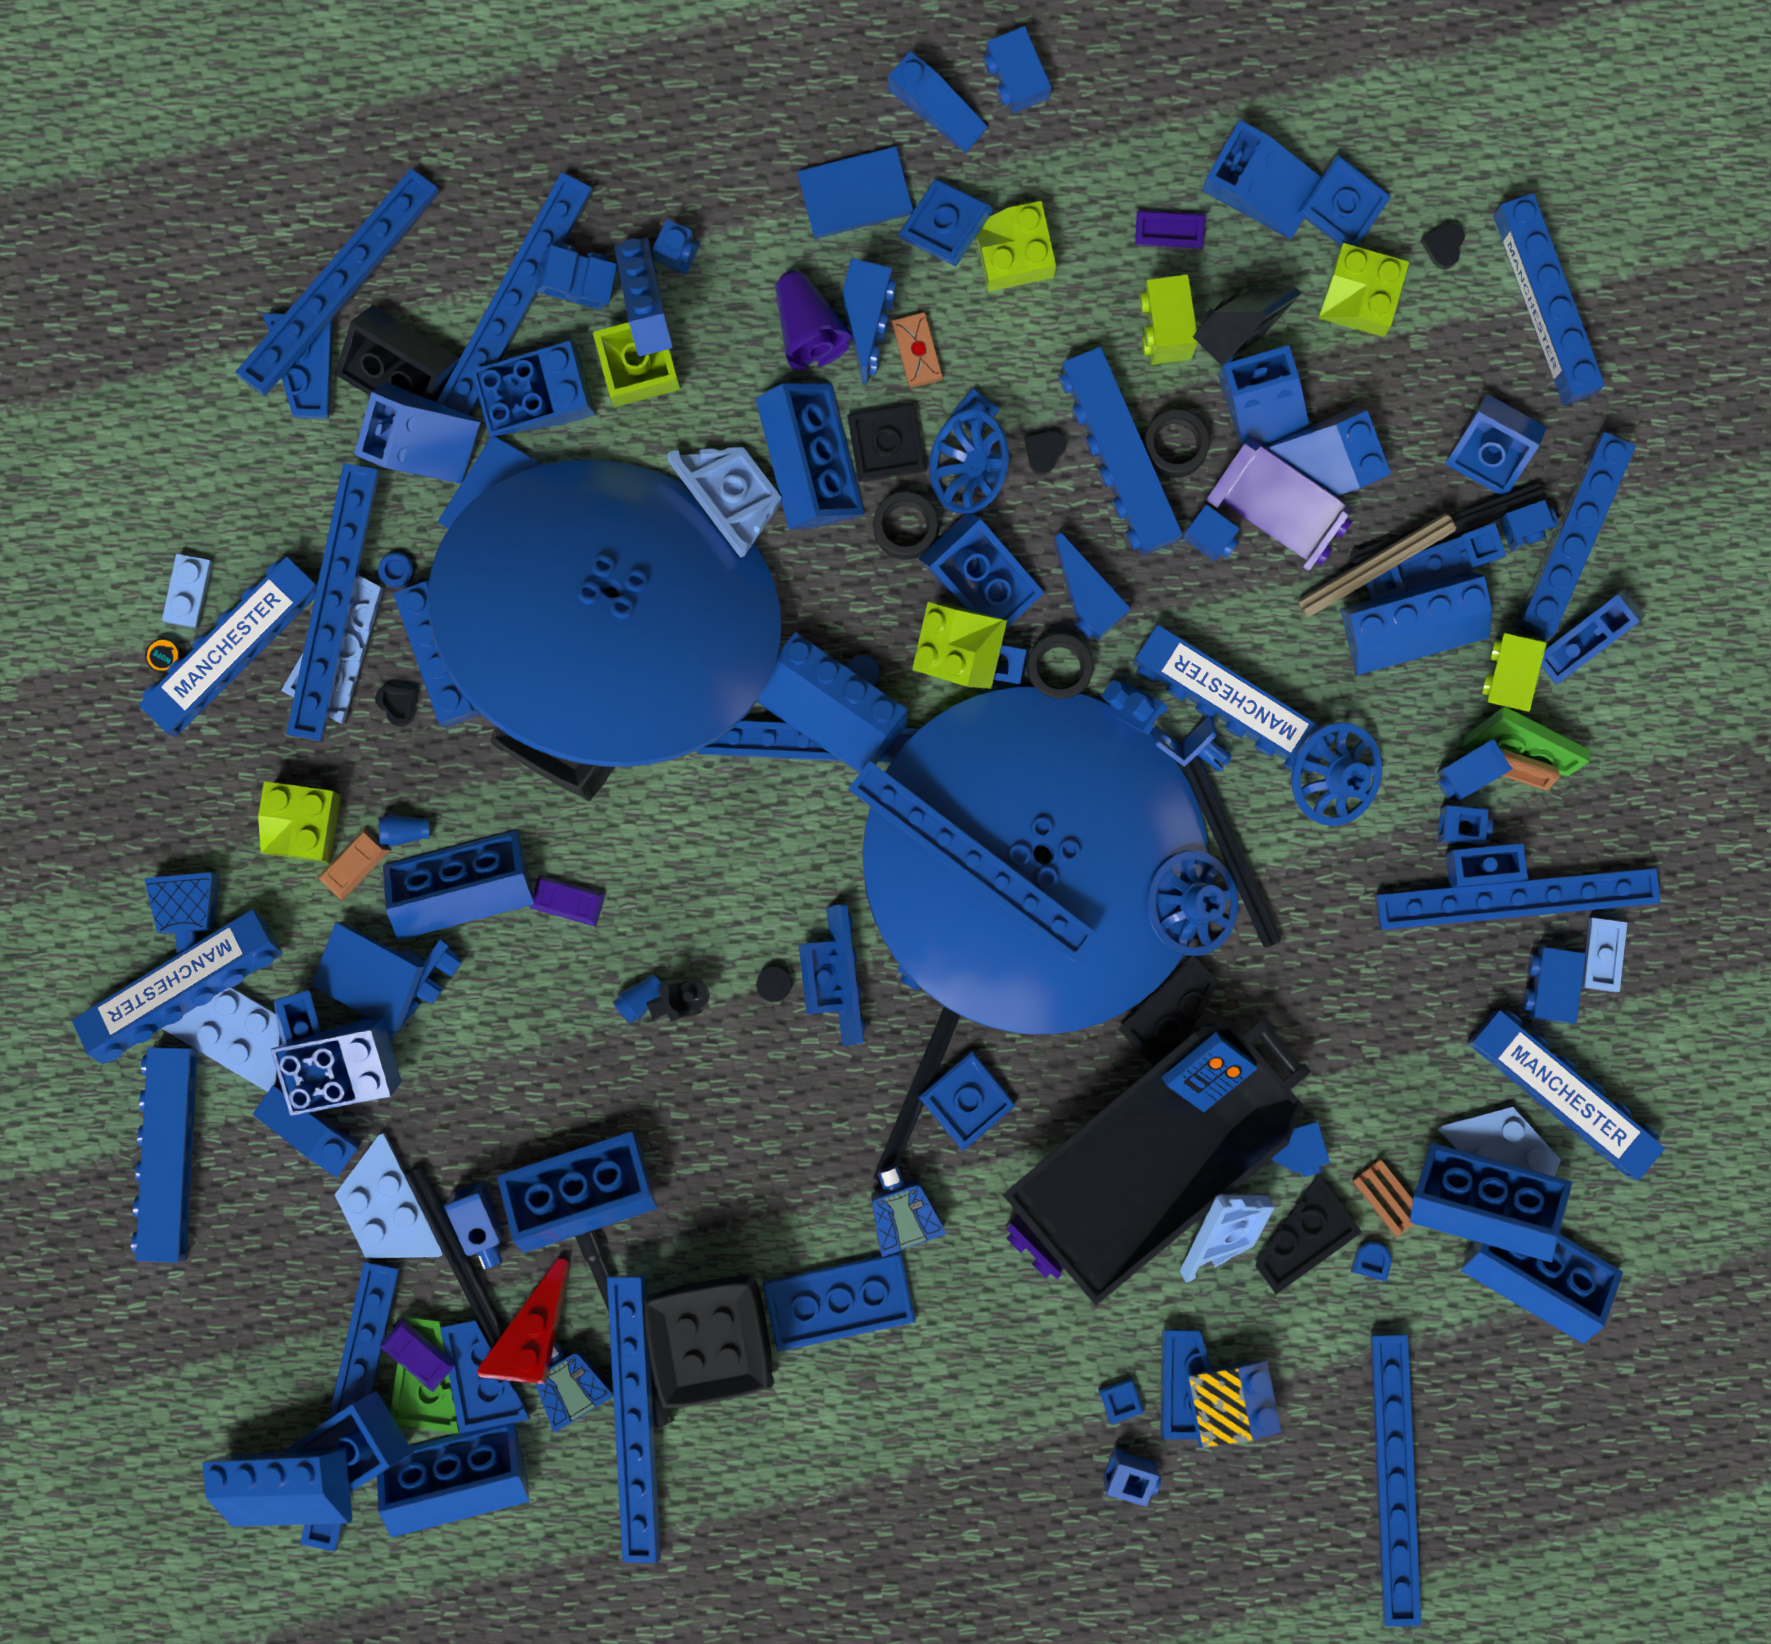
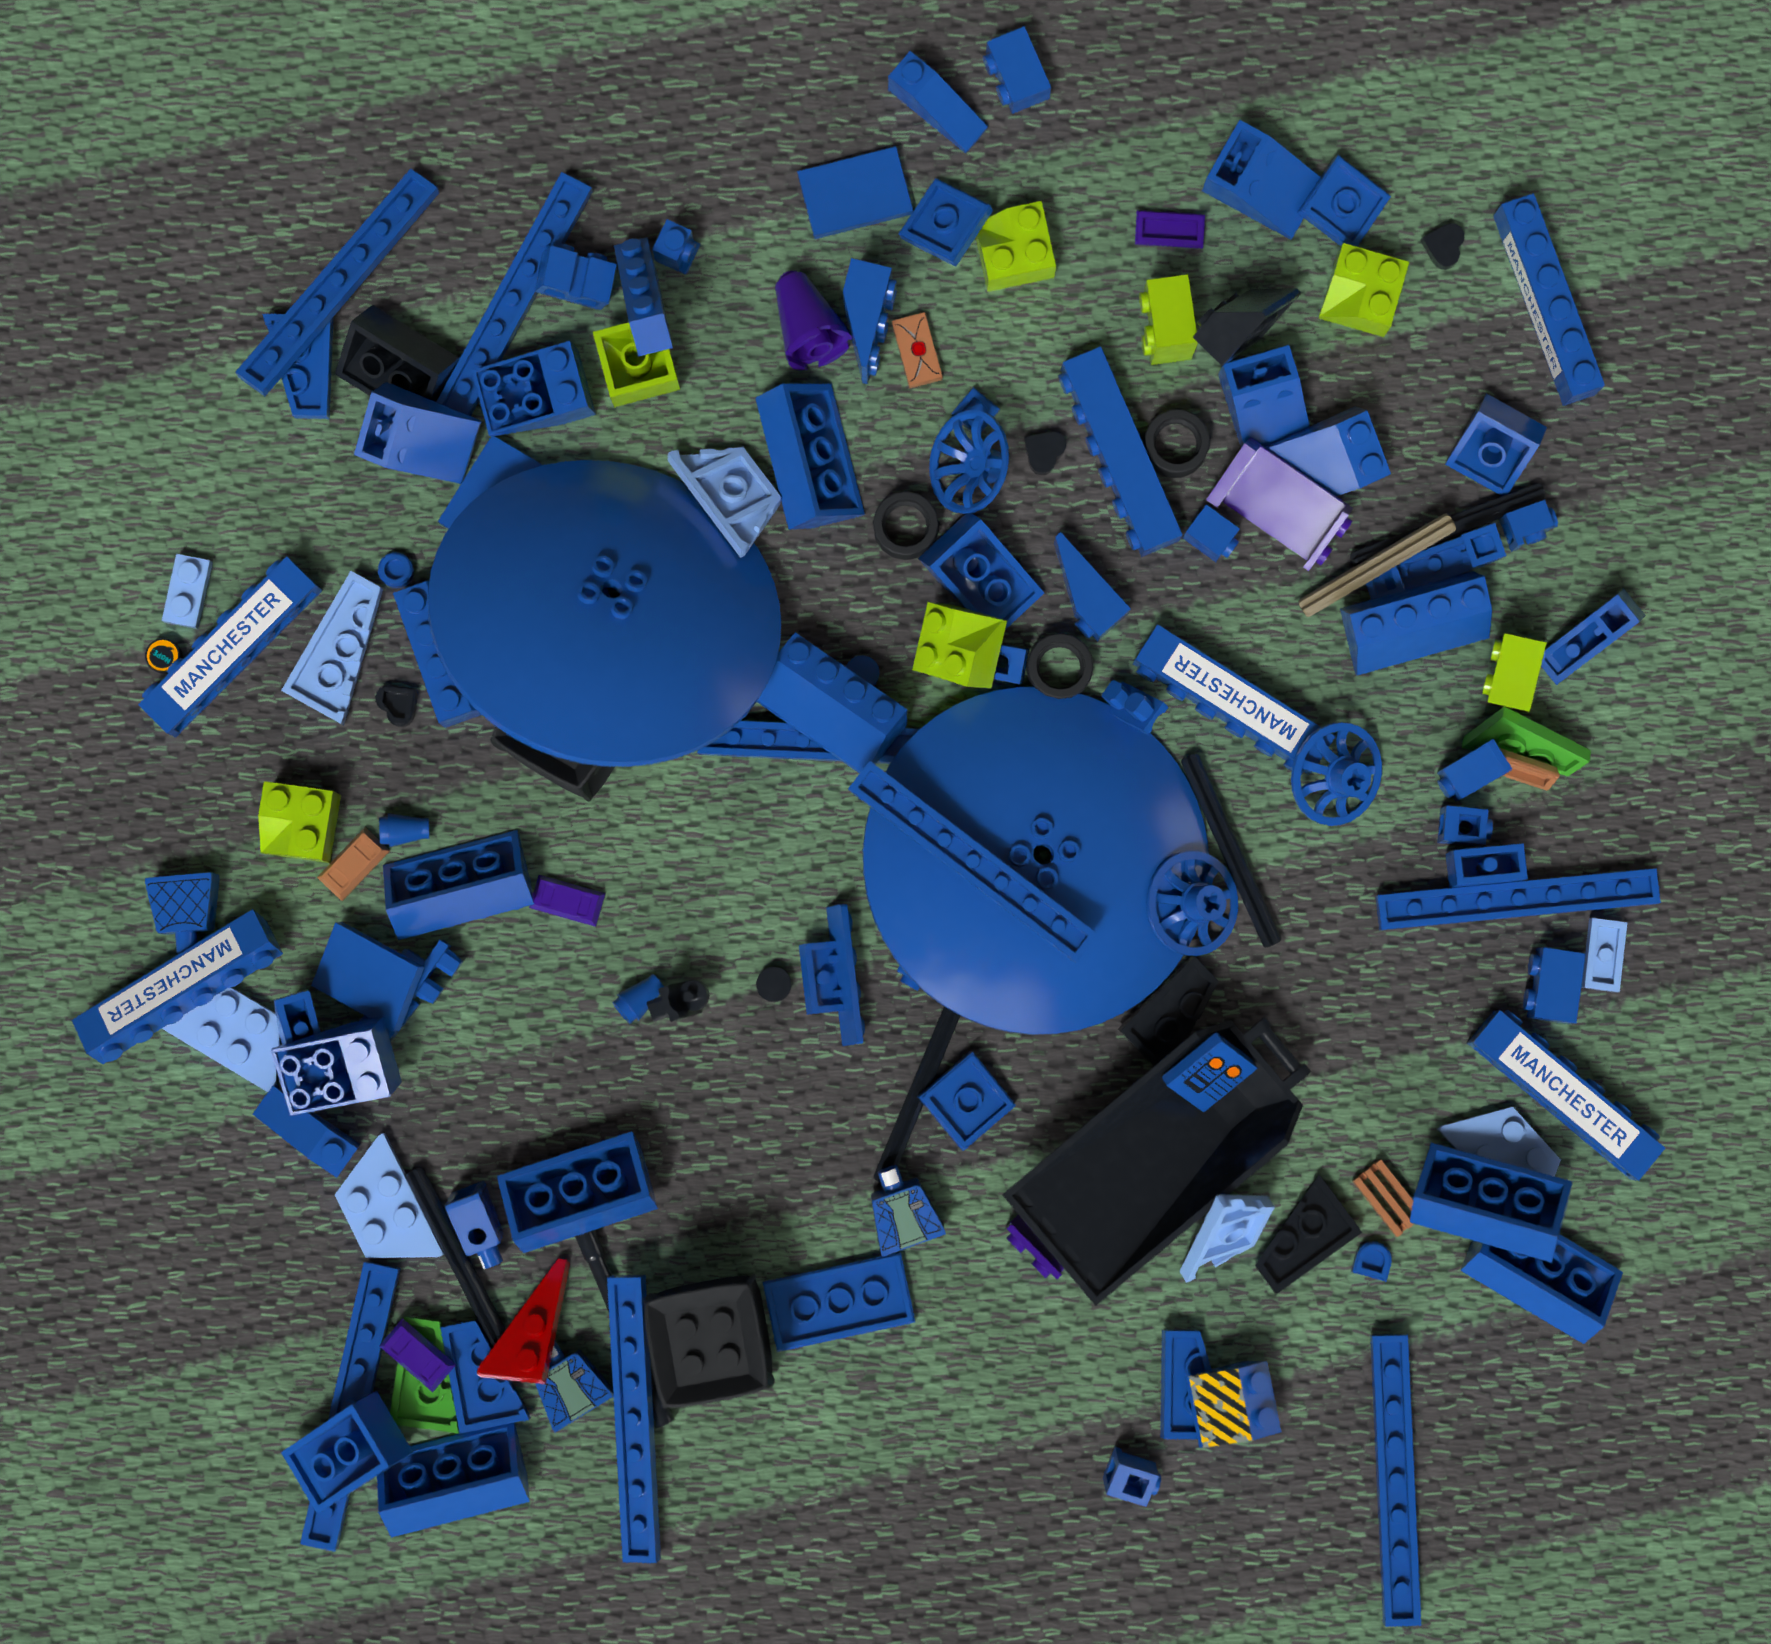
(165, 1155): blue brick -> none
(280, 1487): blue slope -> none
(333, 602): blue plate -> none
(886, 443): black tile -> none
(1121, 1401): blue tile -> none
(1196, 744): blue bracket -> none
(1305, 1151): blue slope -> none
(1575, 536): blue brick -> none

